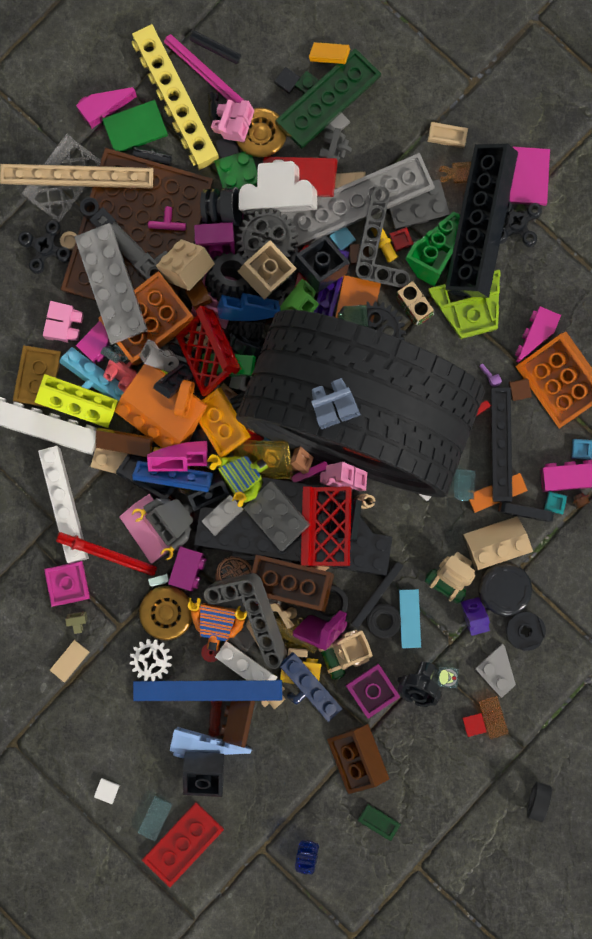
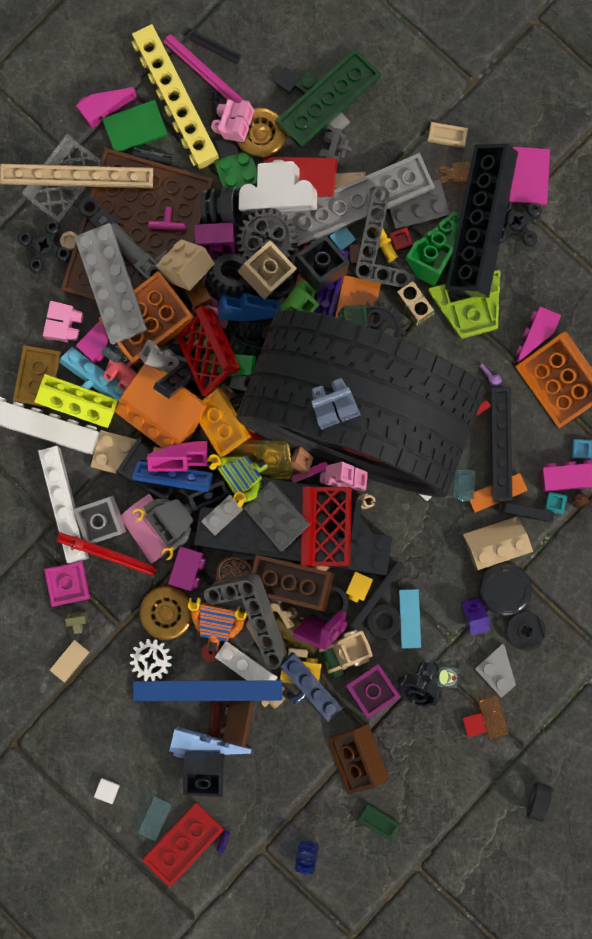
(100, 520): none -> light grey brick
(123, 442): reddish brown tile -> none
(159, 580): light aqua tile -> none
(184, 398): orange beam -> none
(223, 841): none -> dark purple piece
(329, 53): light orange tile -> none
(358, 587): none -> yellow brick
(452, 577): tan piece -> none
(520, 389): reddish brown tile -> none

